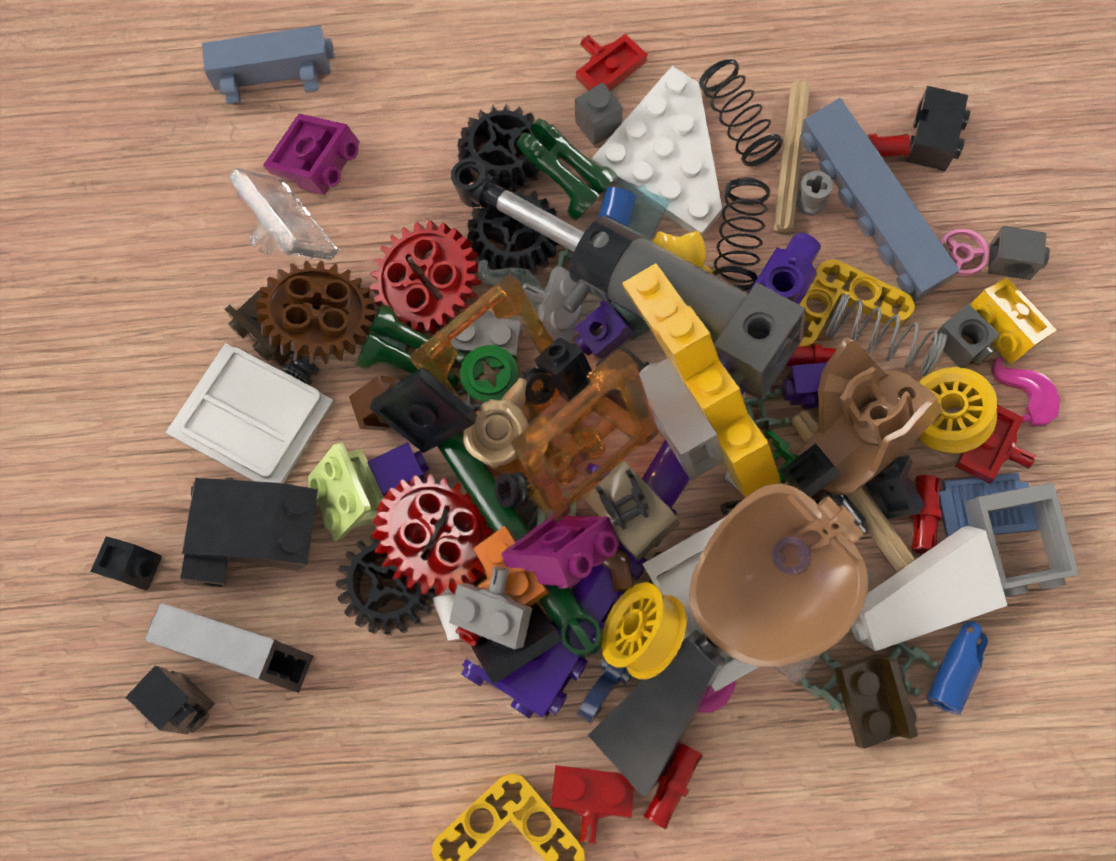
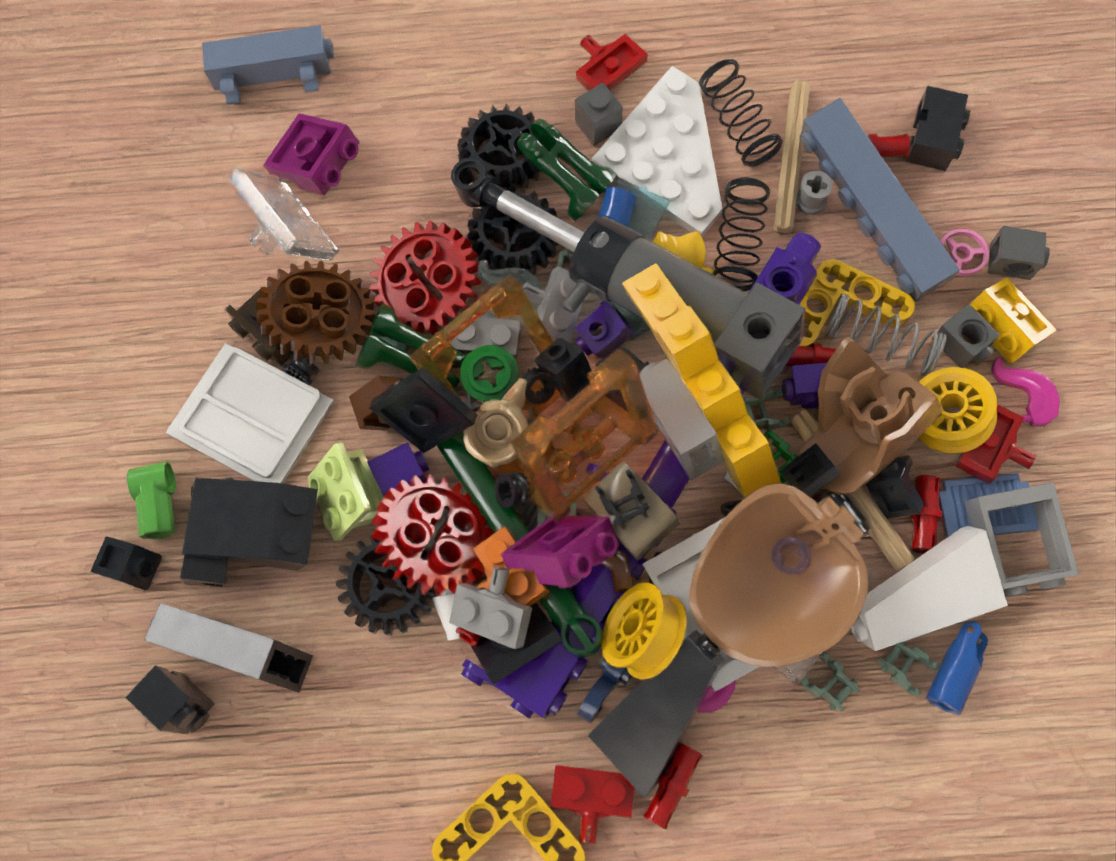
(152, 491): none -> bright green piece
(876, 700): dark brown bracket -> none

